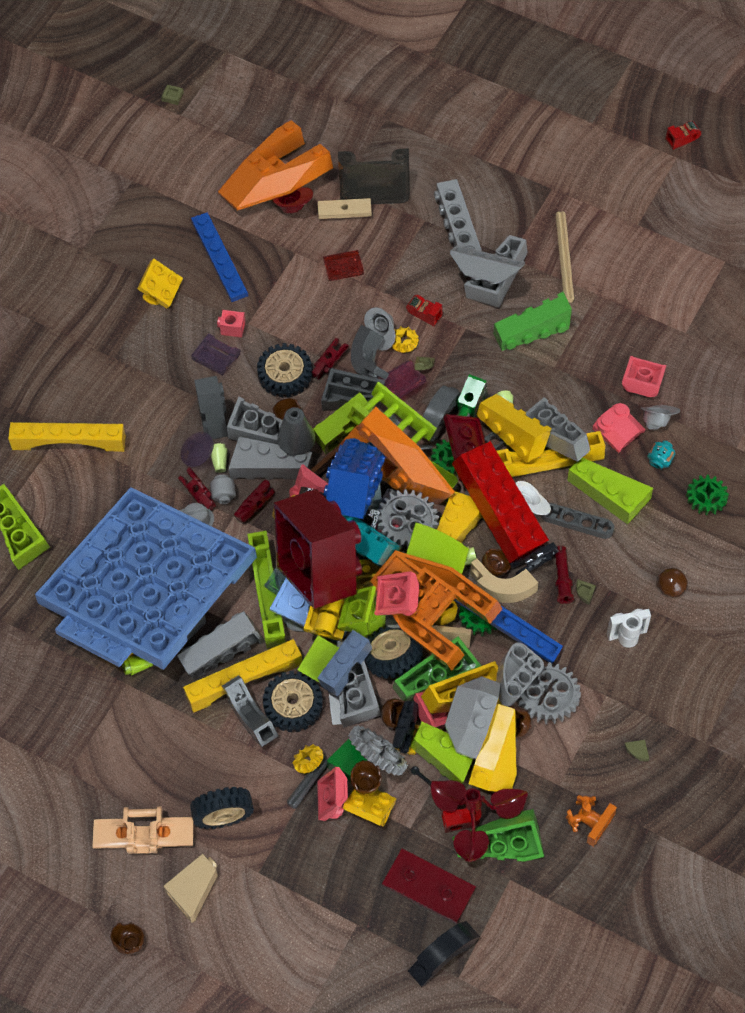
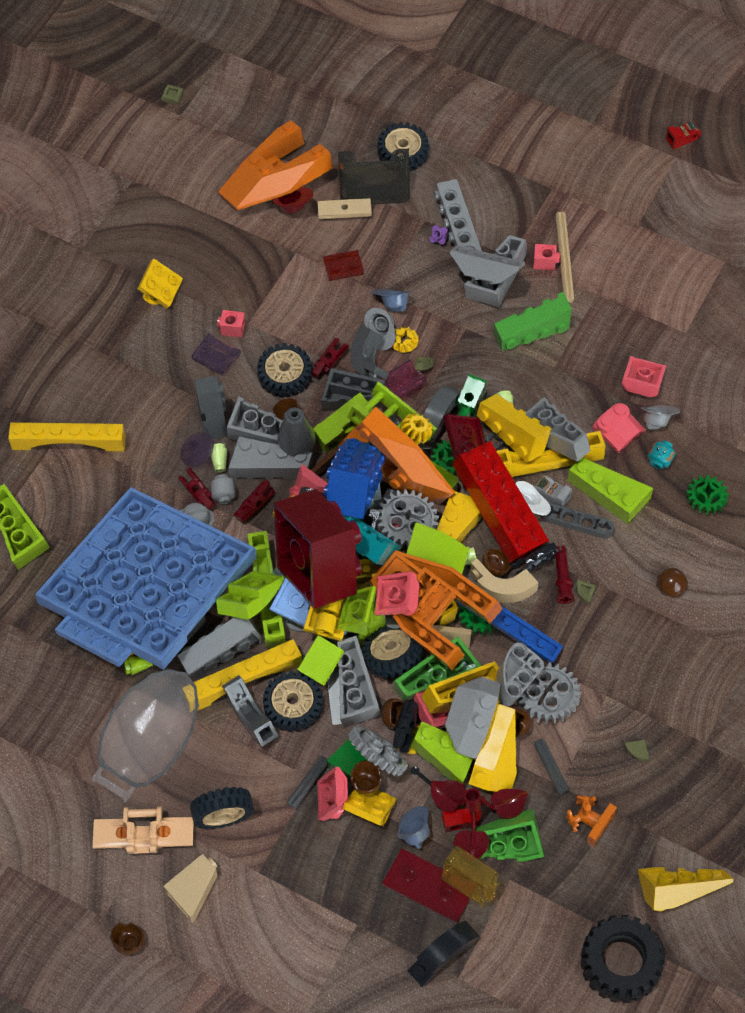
(147, 731): none -> clear windscreen
(219, 257): blue plate -> none
(249, 594): none -> lime slope
(305, 766): yellow gear -> none
(336, 672): sand blue arch -> none
(392, 299): none -> sand blue piece
(402, 138): none -> wheel
(414, 826): none -> sand blue piece
(416, 428): none -> yellow gear
(425, 309): red leg -> none
(443, 234): none -> medium lavender plate
(470, 876): none -> clear yellow window
(545, 257): none -> coral brick
(551, 767): none -> dark grey axle
(553, 491): none -> light grey leg
(628, 626): white plate -> none
(634, 934): none -> black tyre
(671, 889): none -> yellow wedge

